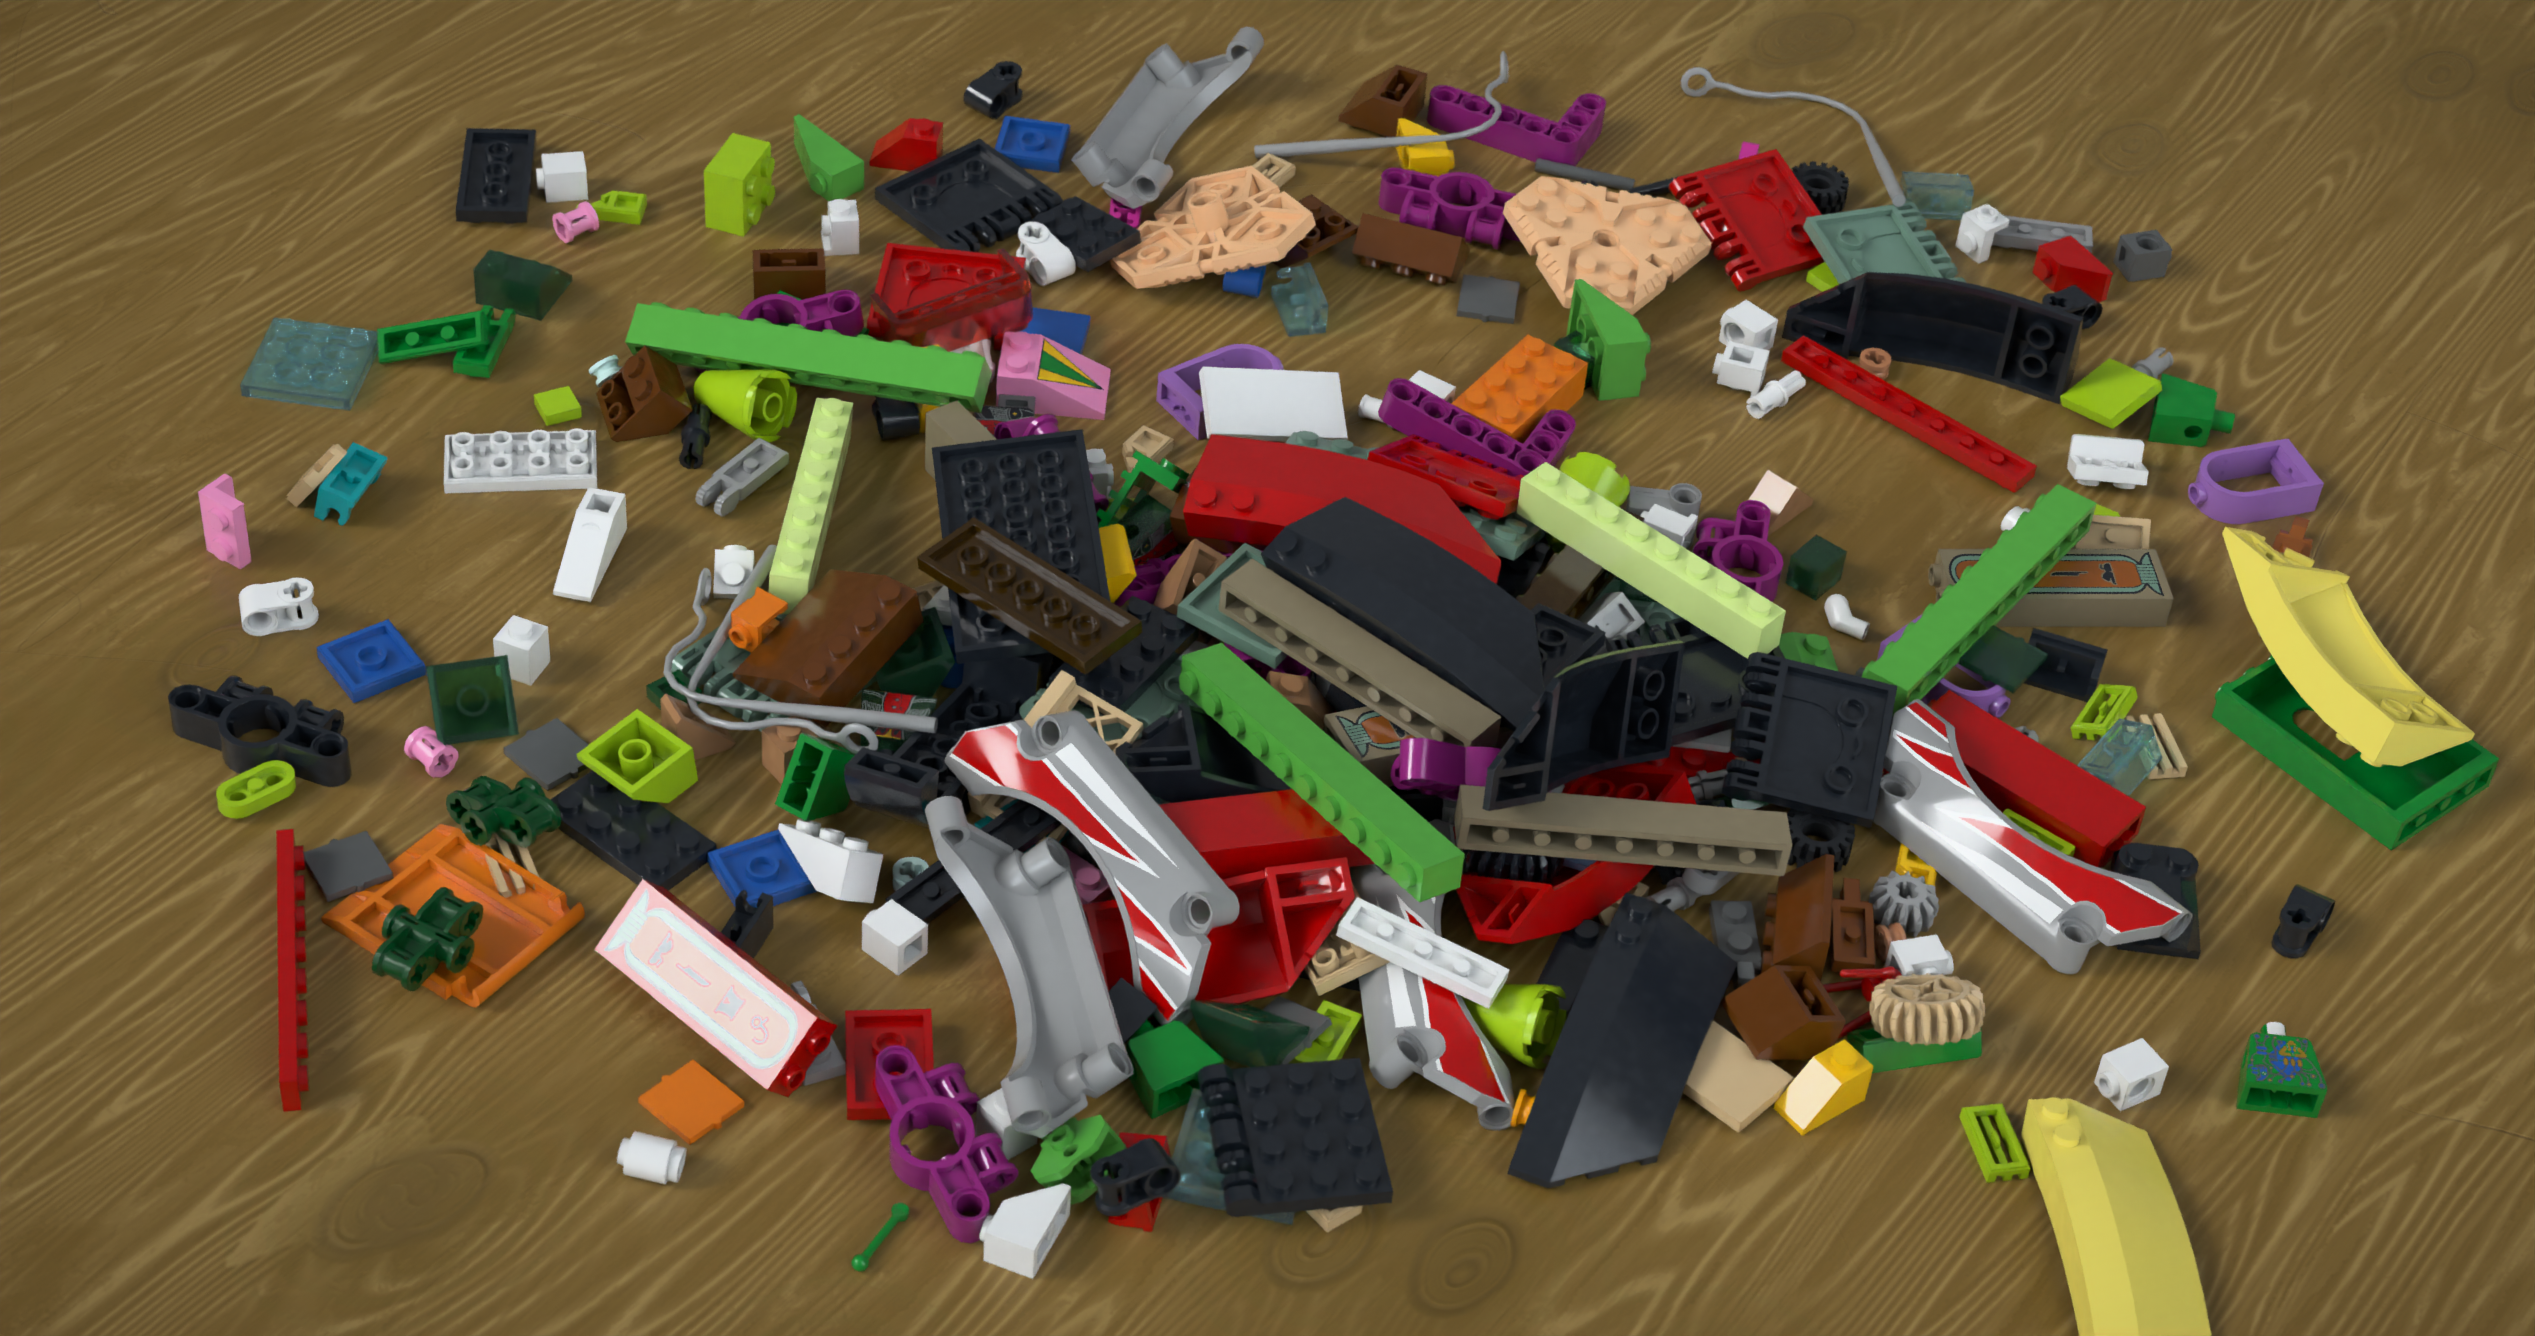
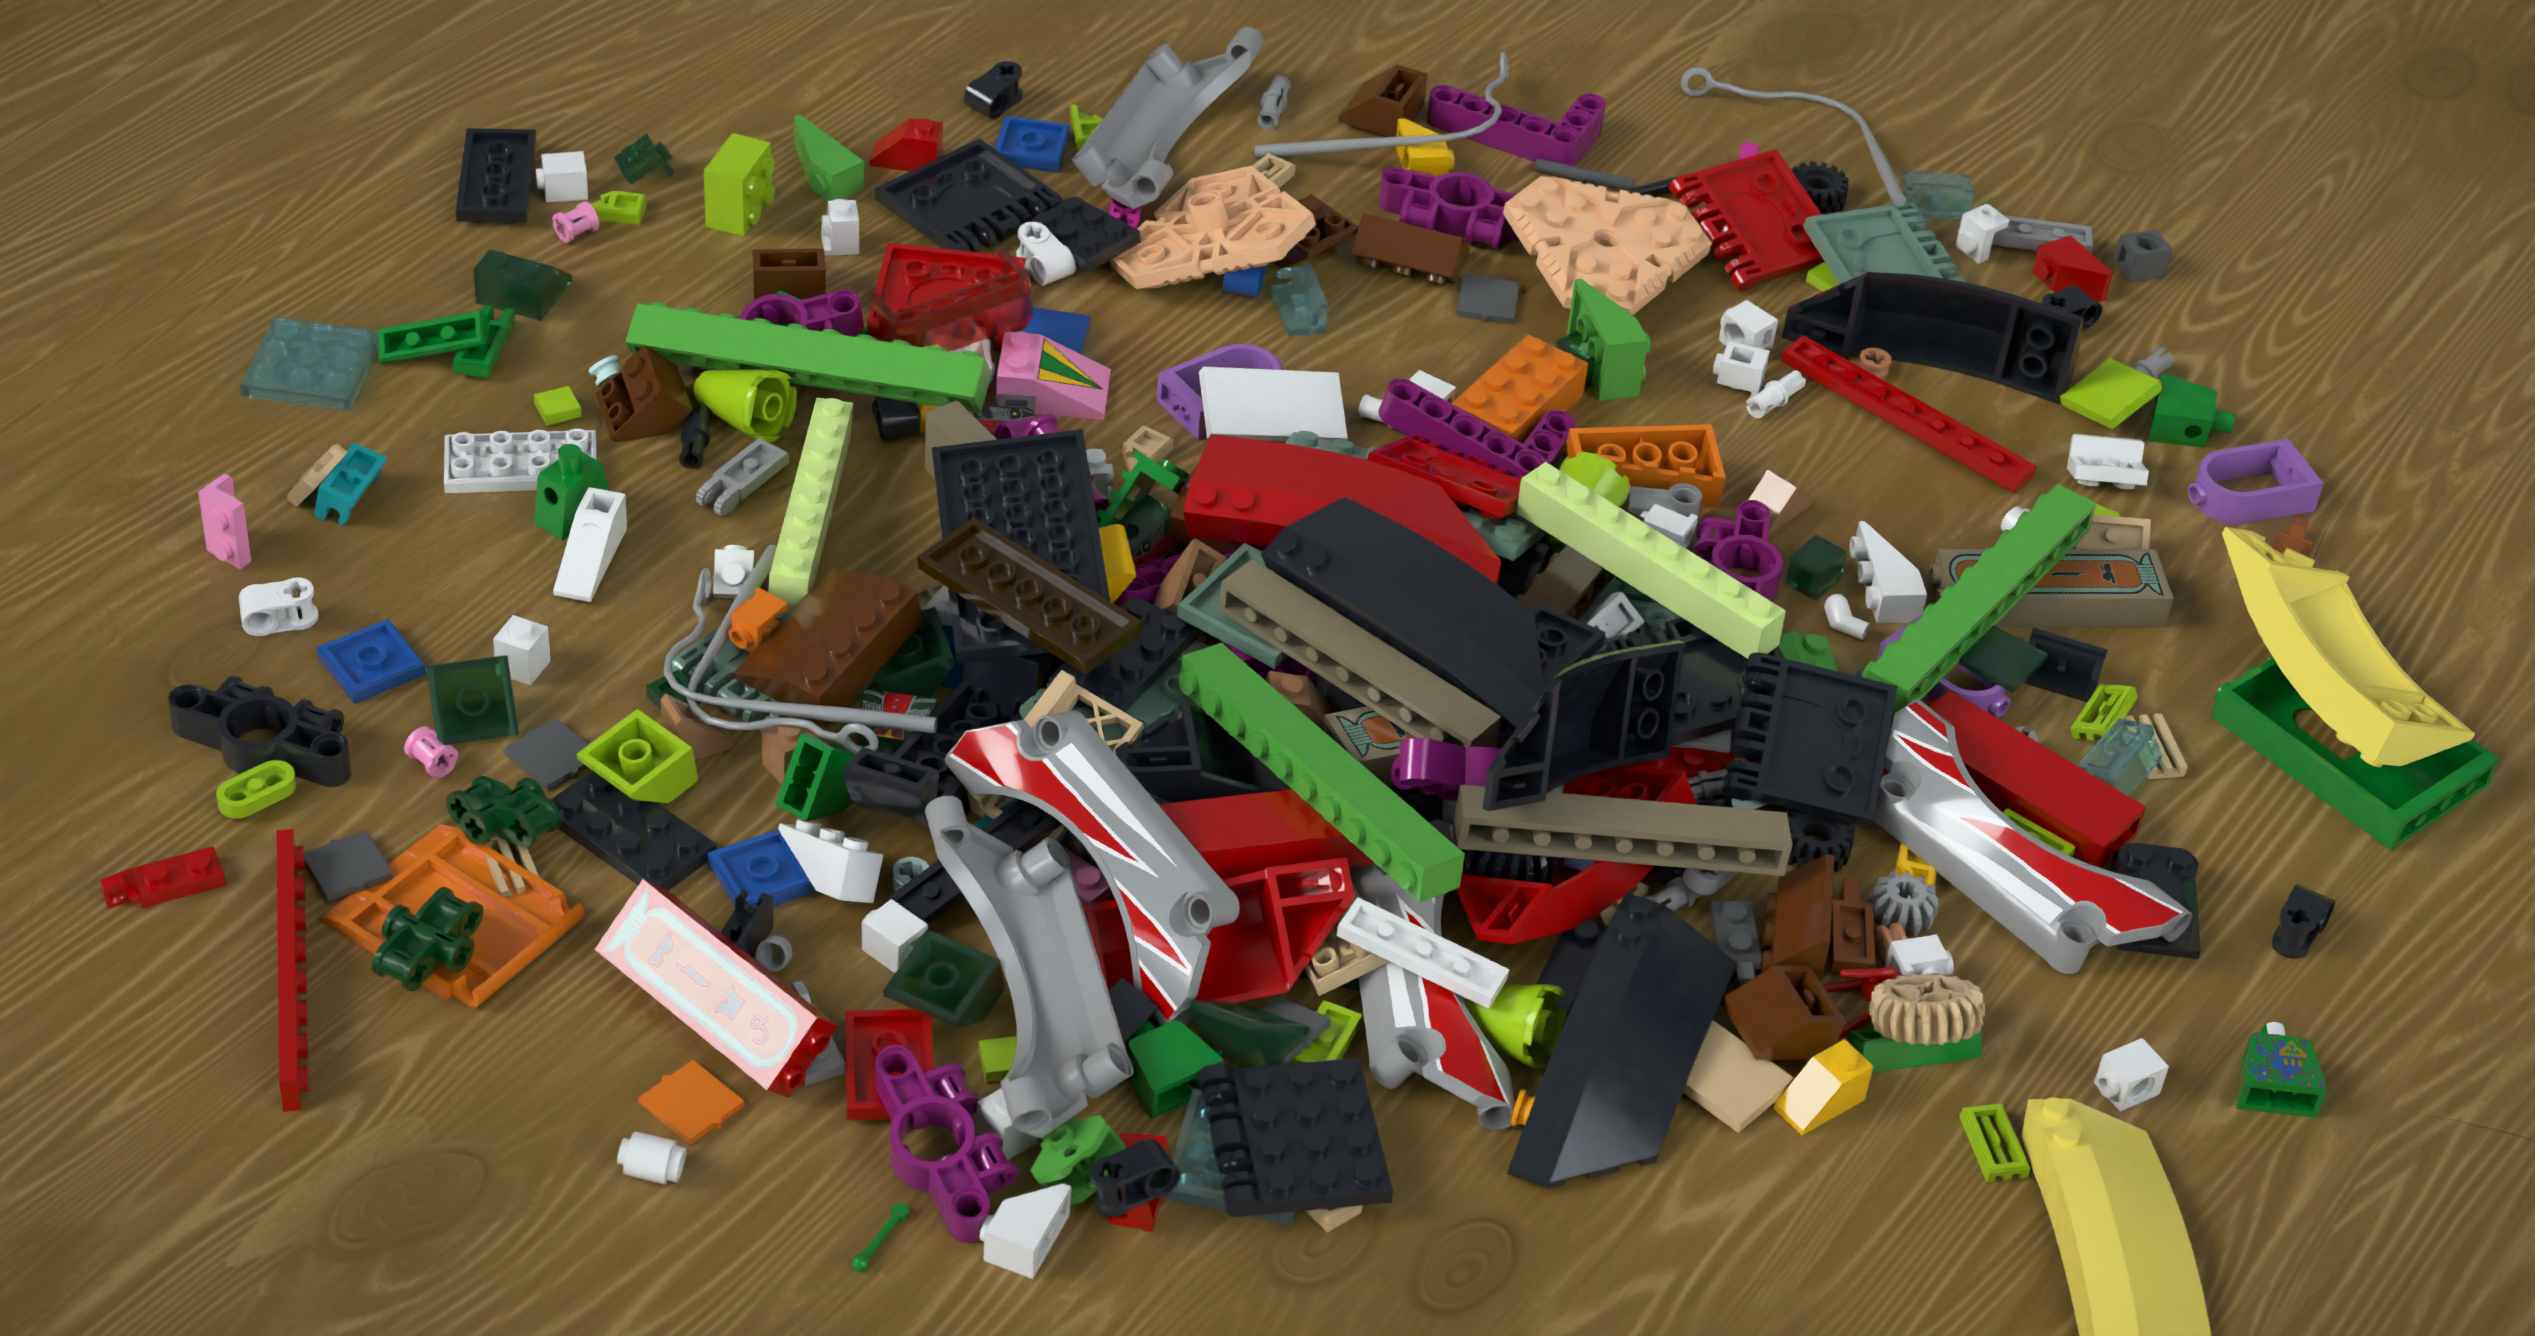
(165, 879): none -> red hinge
(563, 488): none -> green torso
(643, 157): none -> clear green bracket
(767, 951): none -> light grey hinge
(947, 981): none -> clear green slope
(997, 1057): none -> lime tile
(1082, 125): none -> lime tile
(1274, 102): none -> light grey pin
(1657, 455): none -> orange wedge
(1890, 580): none -> white slope

